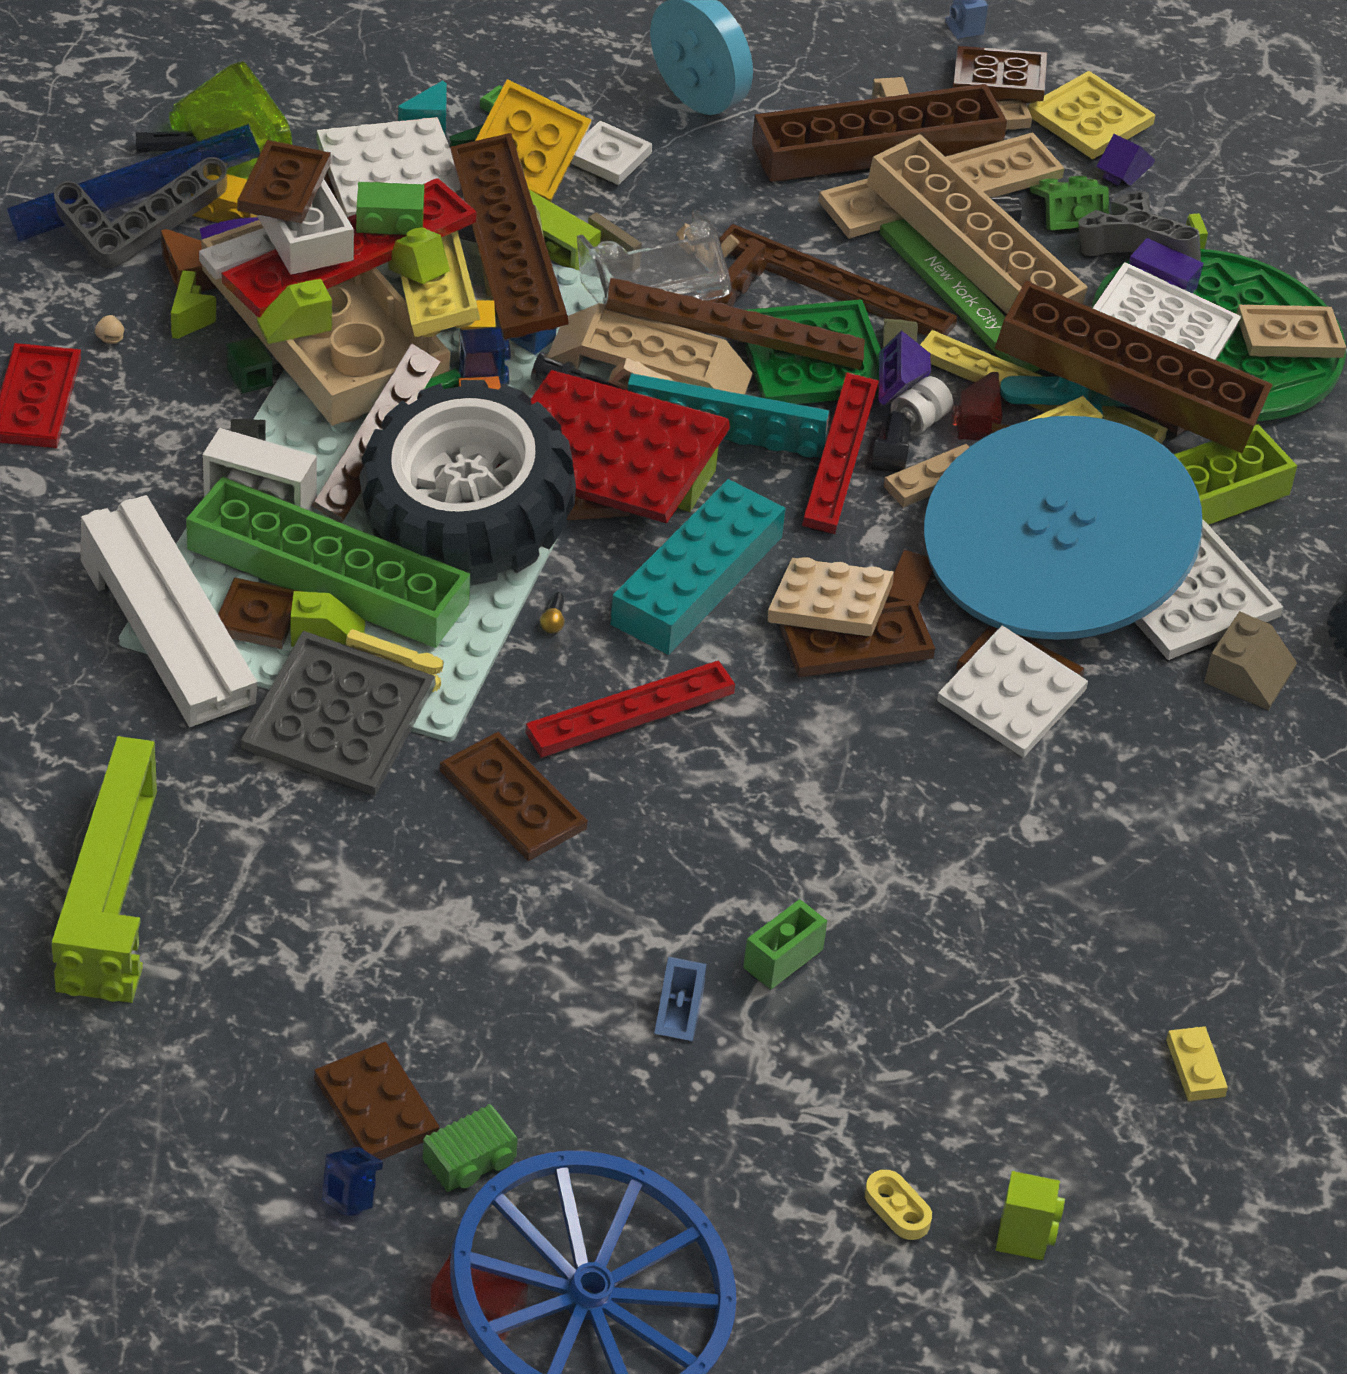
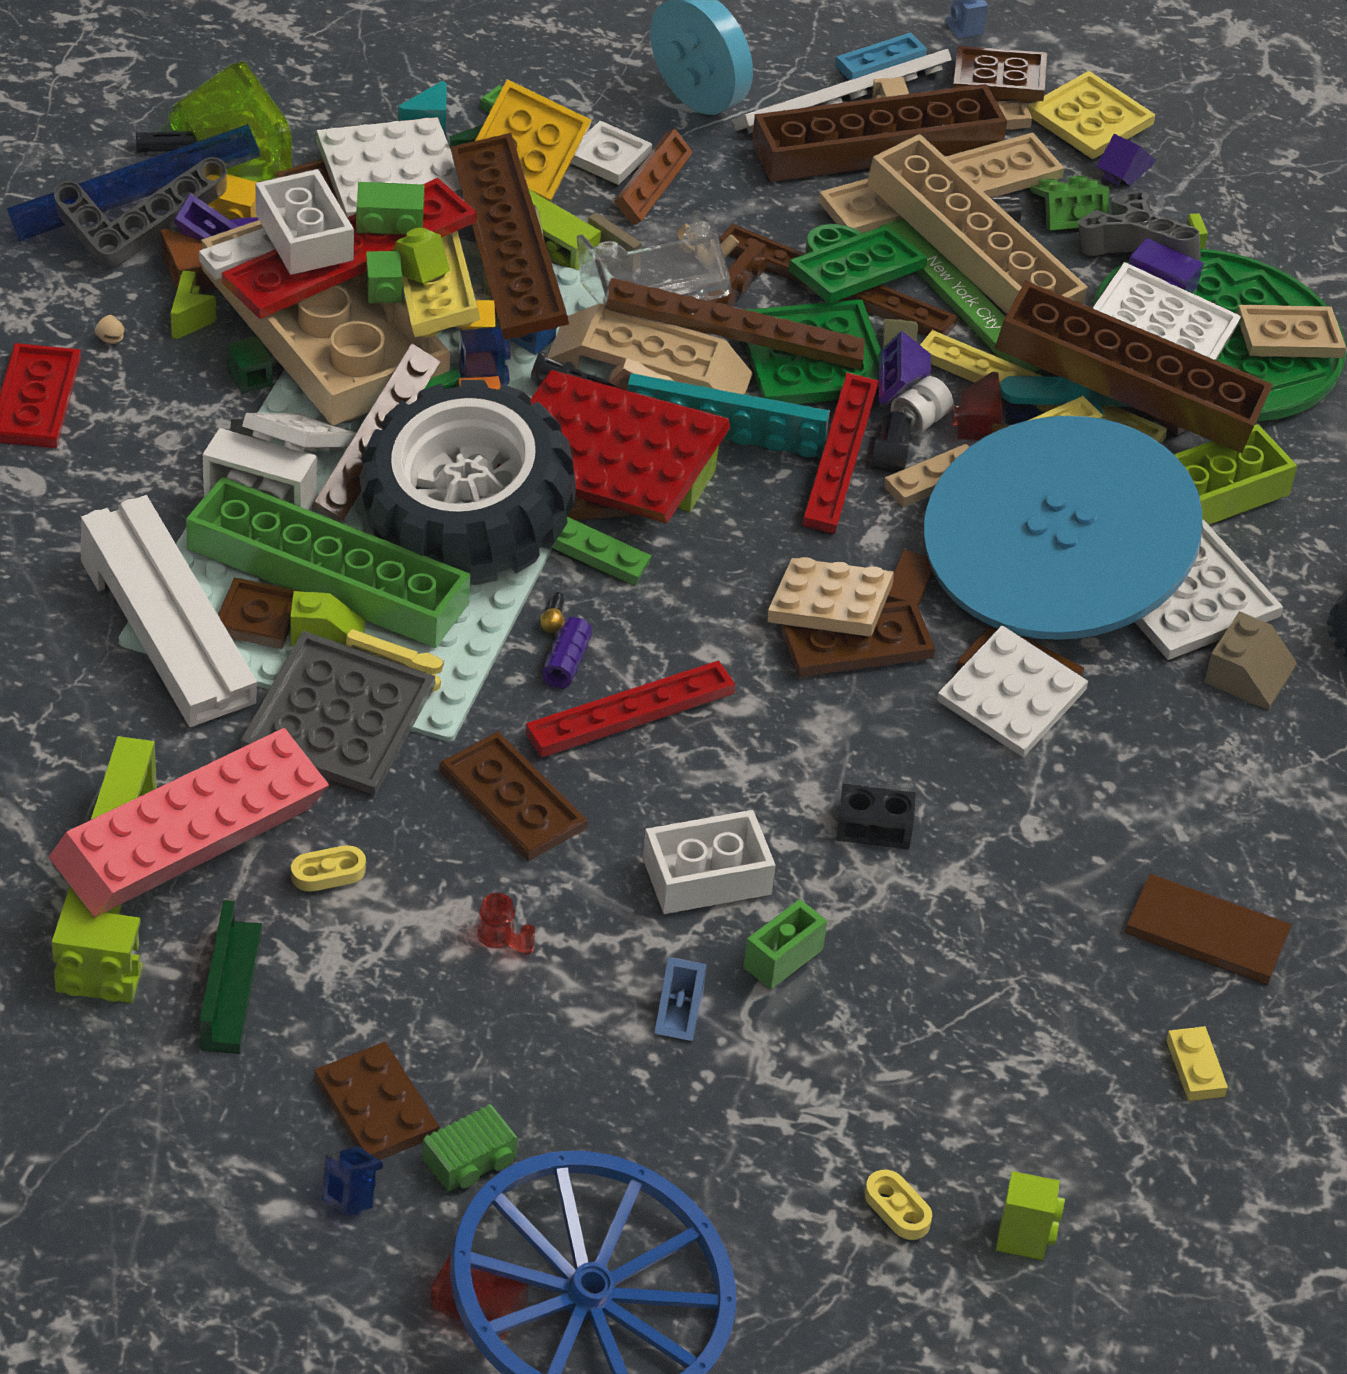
(187, 822): none -> coral brick
(200, 220): none -> dark purple slope
(229, 982): none -> dark green fence
(284, 181): reddish brown plate -> none
(297, 312): lime slope -> none
(298, 431): none -> white plate
(328, 868): none -> light yellow plate
(384, 277): none -> bright green brick
(497, 925): none -> clear red piece
(567, 652): none -> dark purple axle
(602, 552): none -> bright green plate
(653, 176): none -> dark orange plate
(697, 566): teal brick -> none
(708, 861): none -> white brick
(847, 262): none -> green plate
(855, 88): none -> white plate
(876, 816): none -> black brick
(880, 56): none -> dark azure plate
(1020, 413): none -> tile
(1208, 928): none -> reddish brown tile

